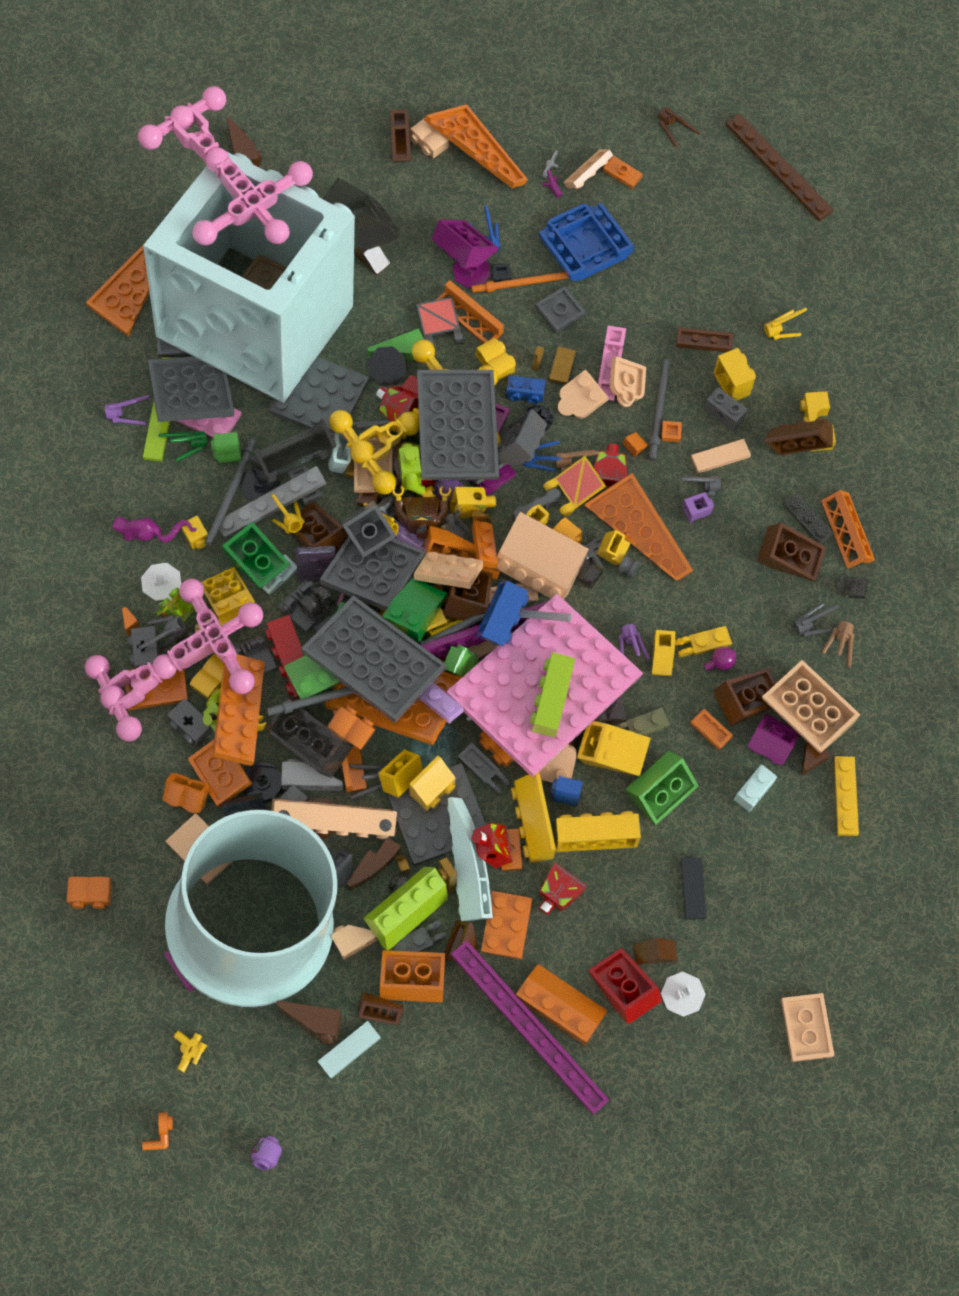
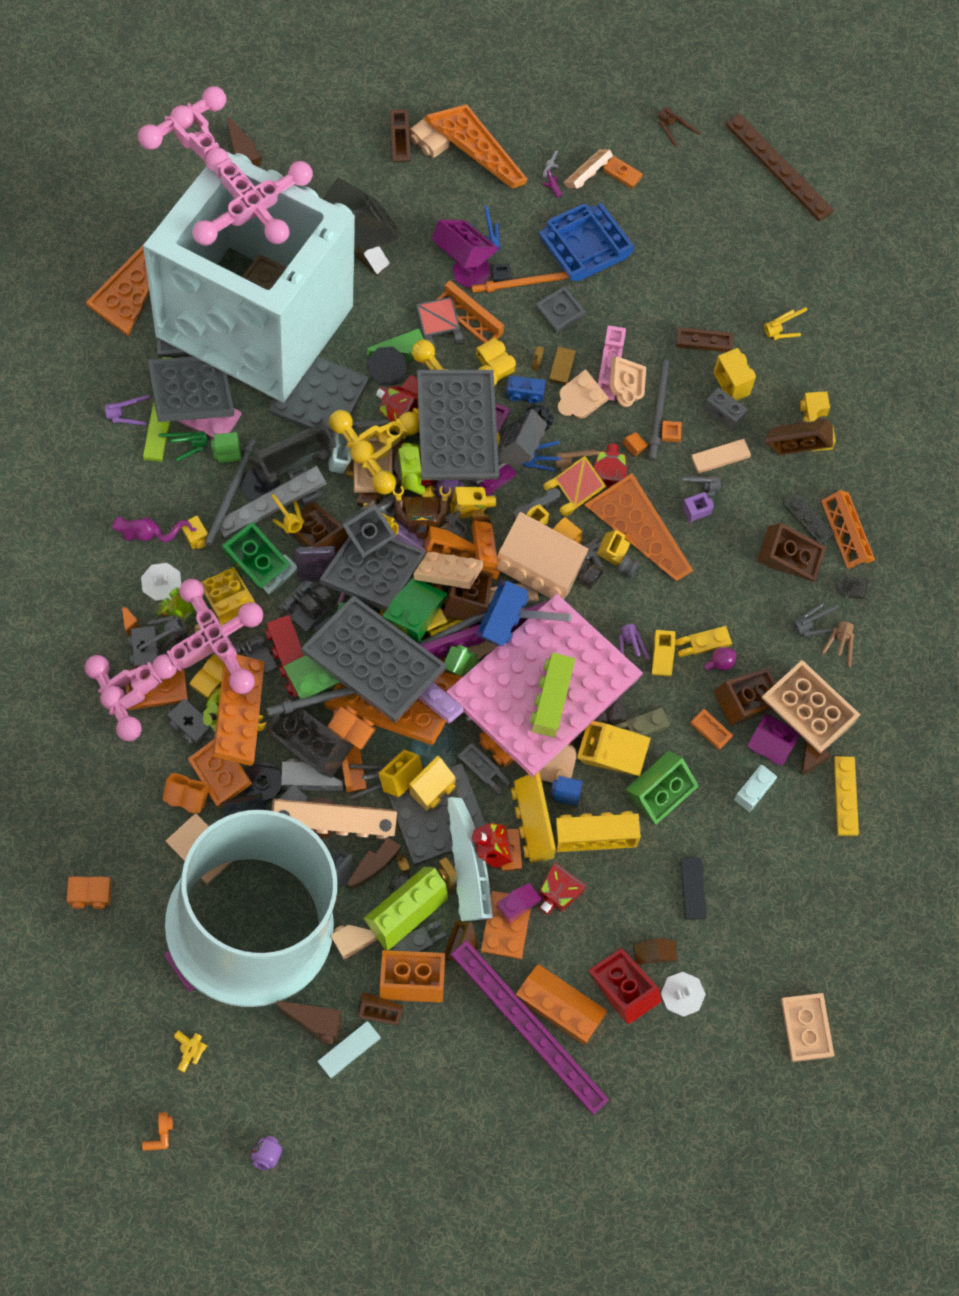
(518, 902): none -> magenta slope

